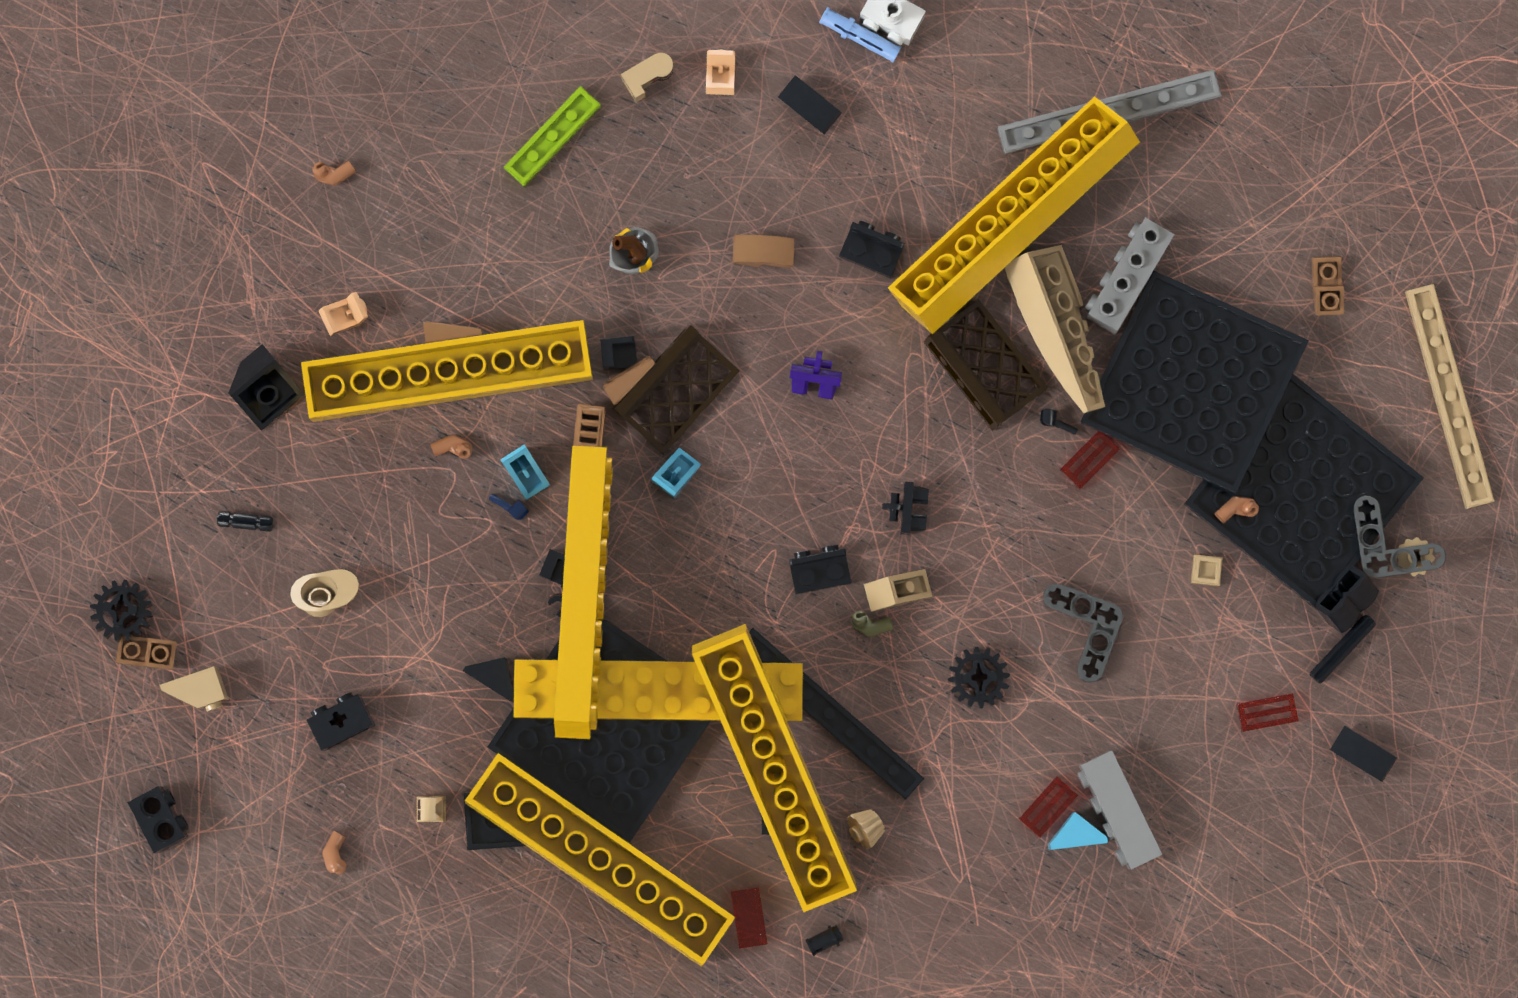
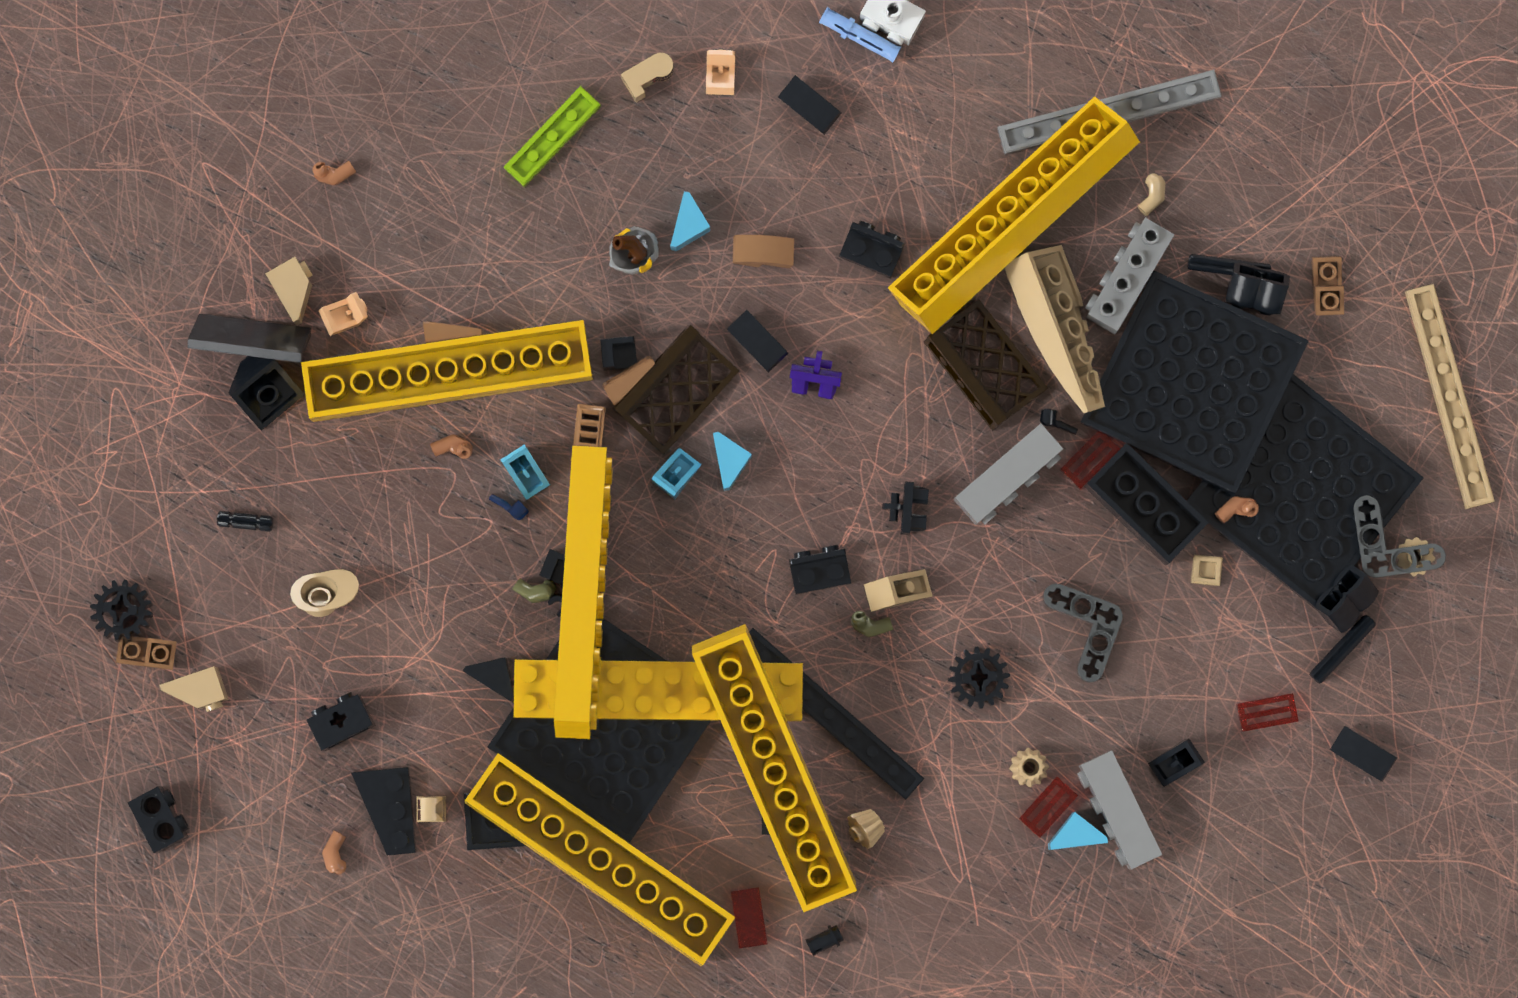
(249, 338): none -> black tile
(292, 287): none -> tan slope
(390, 807): none -> black wing
(535, 593): none -> olive arm
(689, 223): none -> medium azure slope
(731, 459): none -> medium azure slope
(757, 341): none -> black slope
(1008, 474): none -> light grey brick
(1039, 767): none -> tan piece
(1146, 504): none -> black brick
(1156, 194): none -> tan arm
(1176, 762): none -> black slope
(1217, 264): none -> black axle
(1257, 289): none -> black brick

